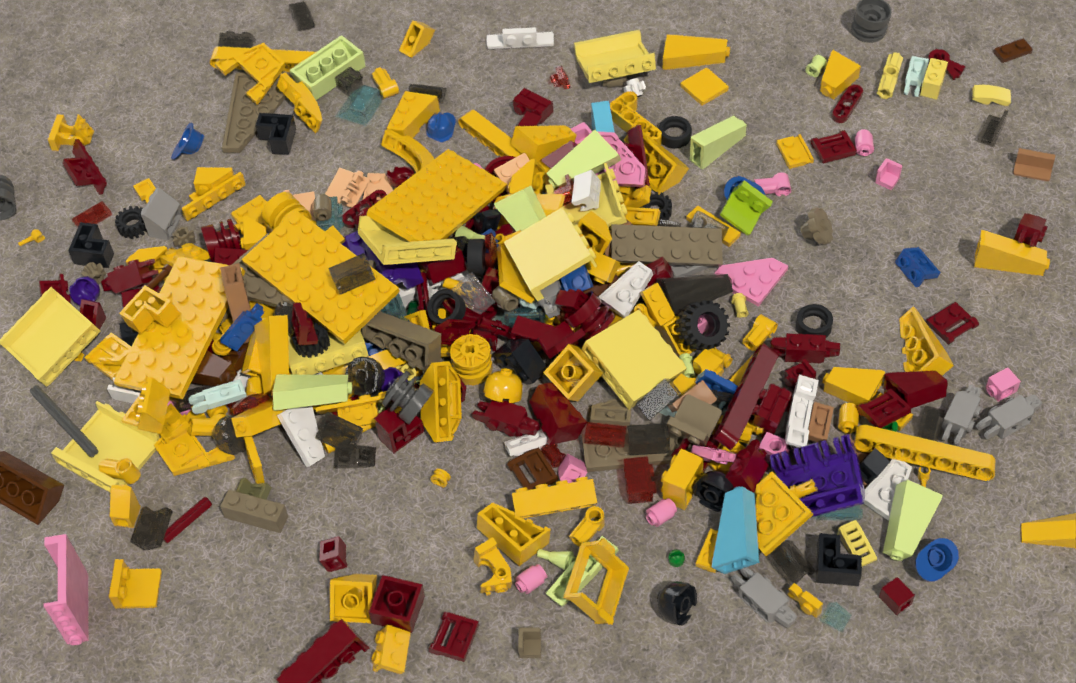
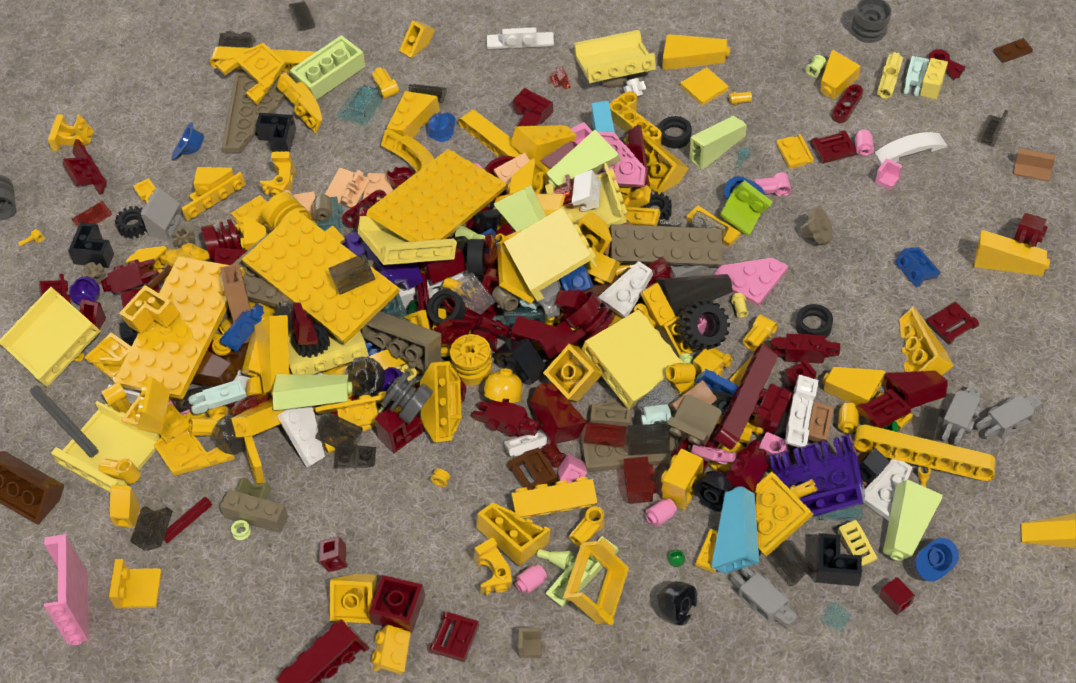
(116, 397): none -> yellow piece
(243, 535): none -> yellowish green bush
(285, 170): none -> yellow tile
(348, 81): clear smoke brick -> none
(656, 414): none -> light aqua brick
(680, 372): none -> yellow brick
(741, 97): none -> yellow pin
(744, 153): none -> clear light blue hand
(809, 604): yellow plate -> none
(910, 145): none -> white slope
(987, 93): light yellow slope -> none
(1002, 384): bright pink brick -> none

